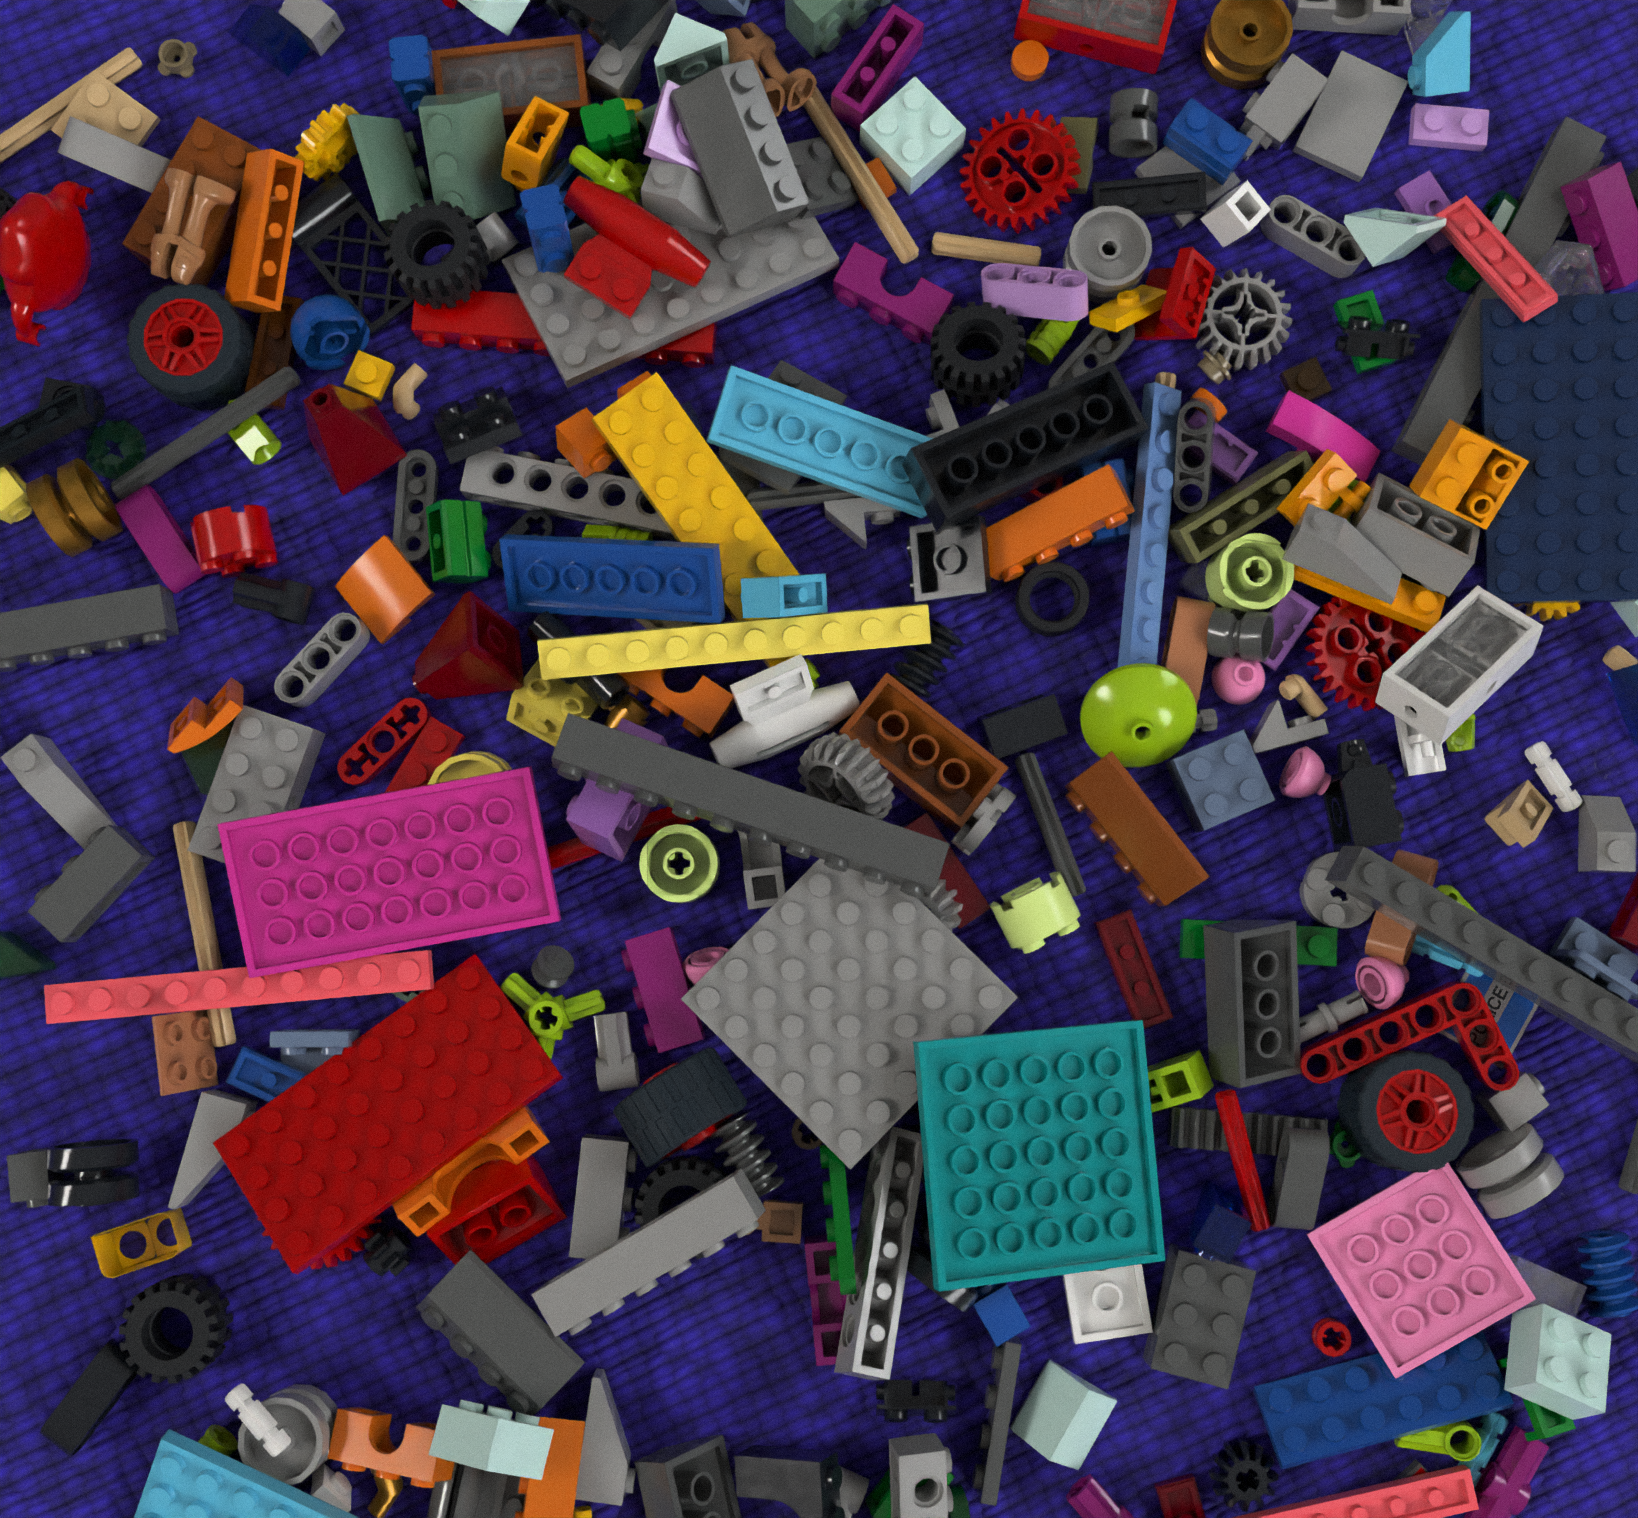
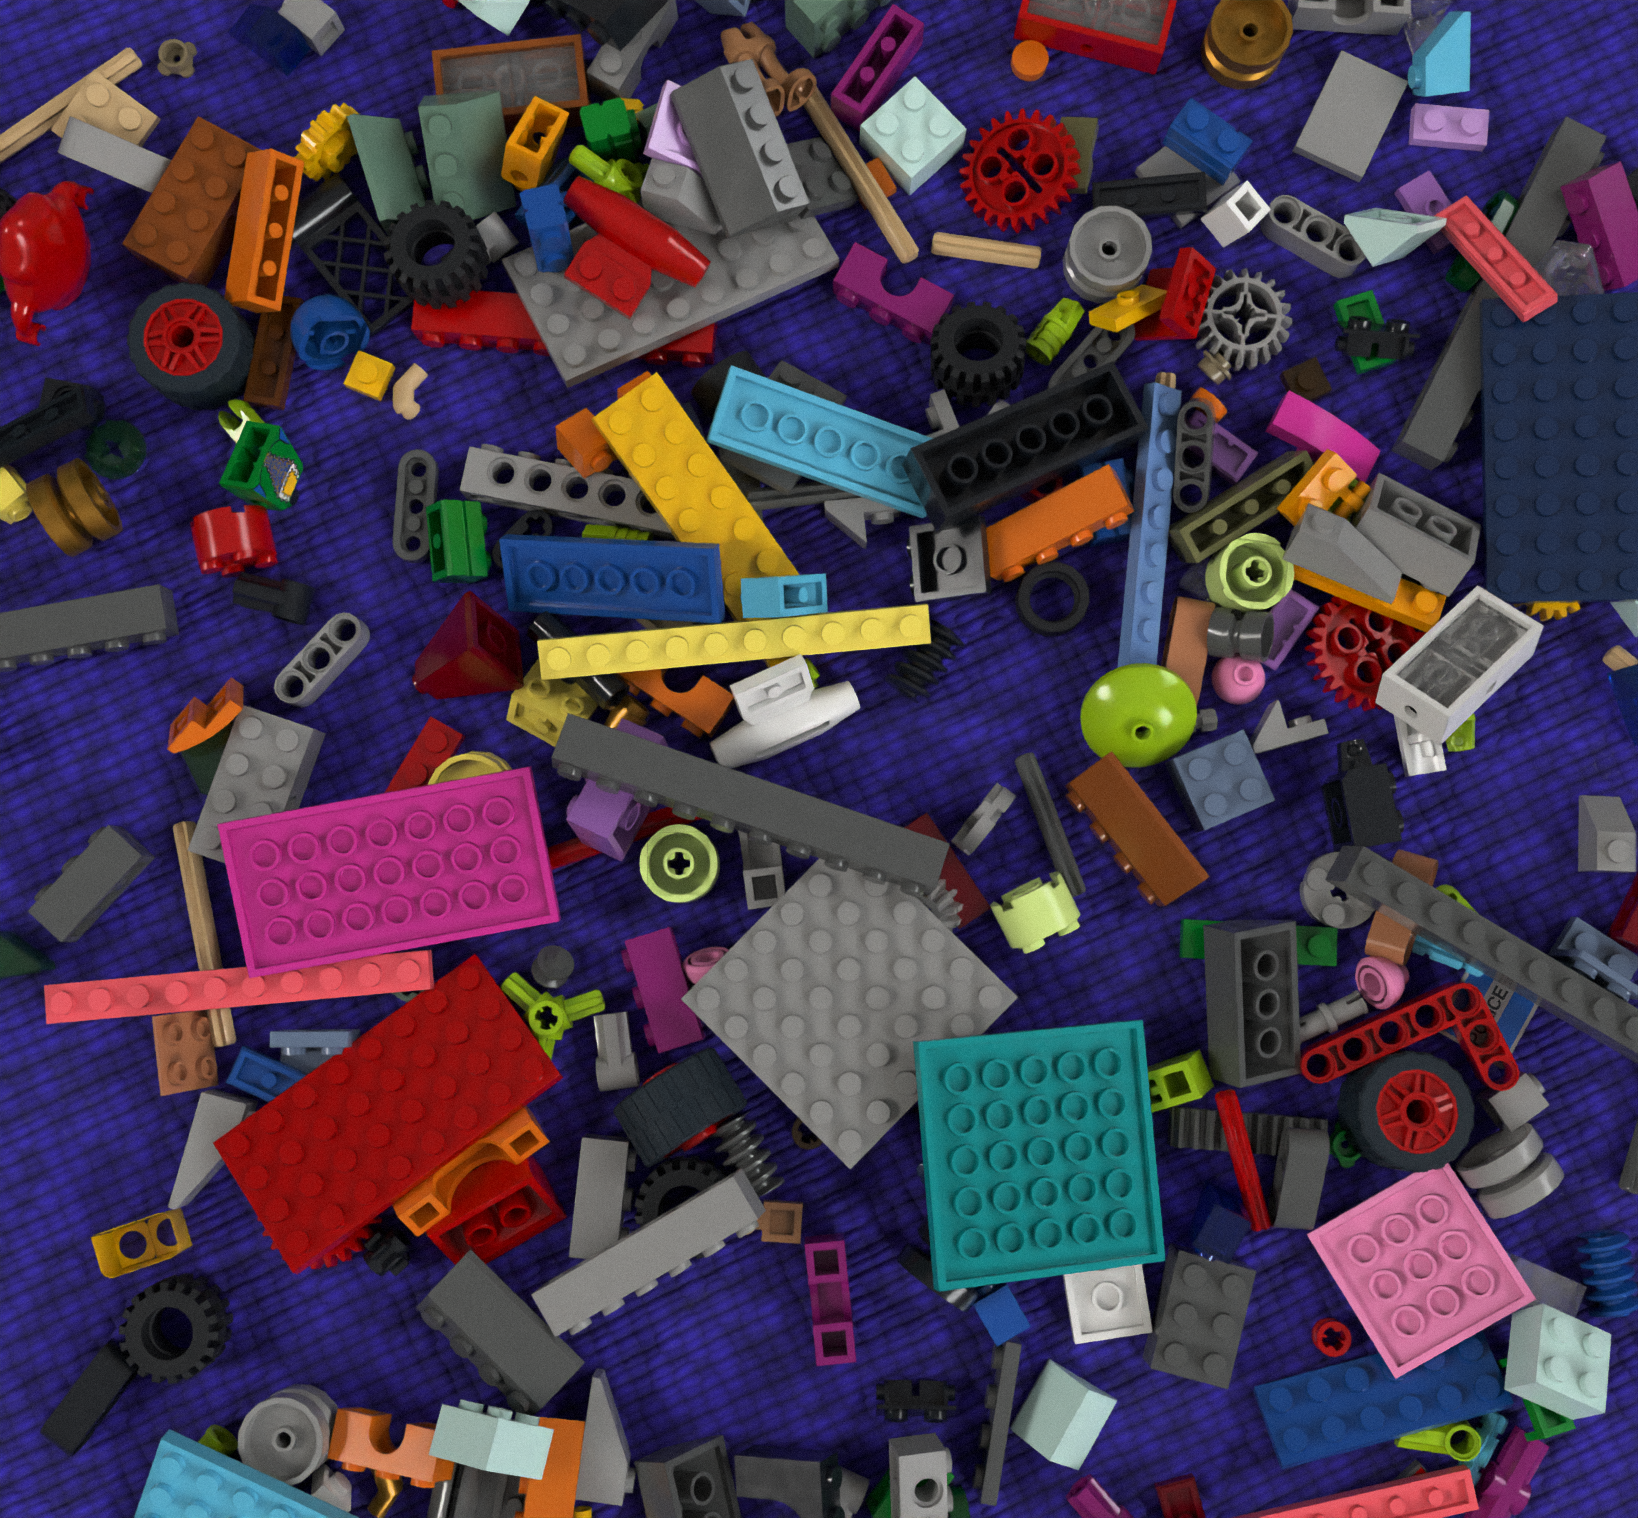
(30, 1177): dark grey brick -> none
(57, 787): light grey slope -> none
(93, 1172): black wheel -> none
(160, 538): magenta beam -> none
(183, 254): medium nougat piece -> none
(206, 432): dark grey axle -> none
(258, 1420): white axle -> none
(263, 467): none -> green torso
(350, 436): dark red slope -> none
(369, 768): red beam -> none
(384, 589): orange slope -> none
(412, 69): blue brick -> none
(476, 424): black plate -> none
(689, 51): light aqua slope -> none
(710, 385): none -> black tyre
(839, 1225): green plate -> none
(846, 775): light grey gear -> none
(881, 1256): light grey brick -> none
(924, 753): dark orange slope -> none
(1022, 725): black hinge -> none
(1036, 291): lavender beam -> none
(1133, 120): dark grey wheel -> none
(1133, 969): dark red tile -> none
(1244, 1460): black gear -> none
(1282, 105): light grey hinge -> none
(1297, 687): tan arm -> none
(1304, 775): bright pink brick -> none
(1468, 474): light orange slope -> none
(1520, 815): tan slope -> none
(1553, 776): white axle -> none

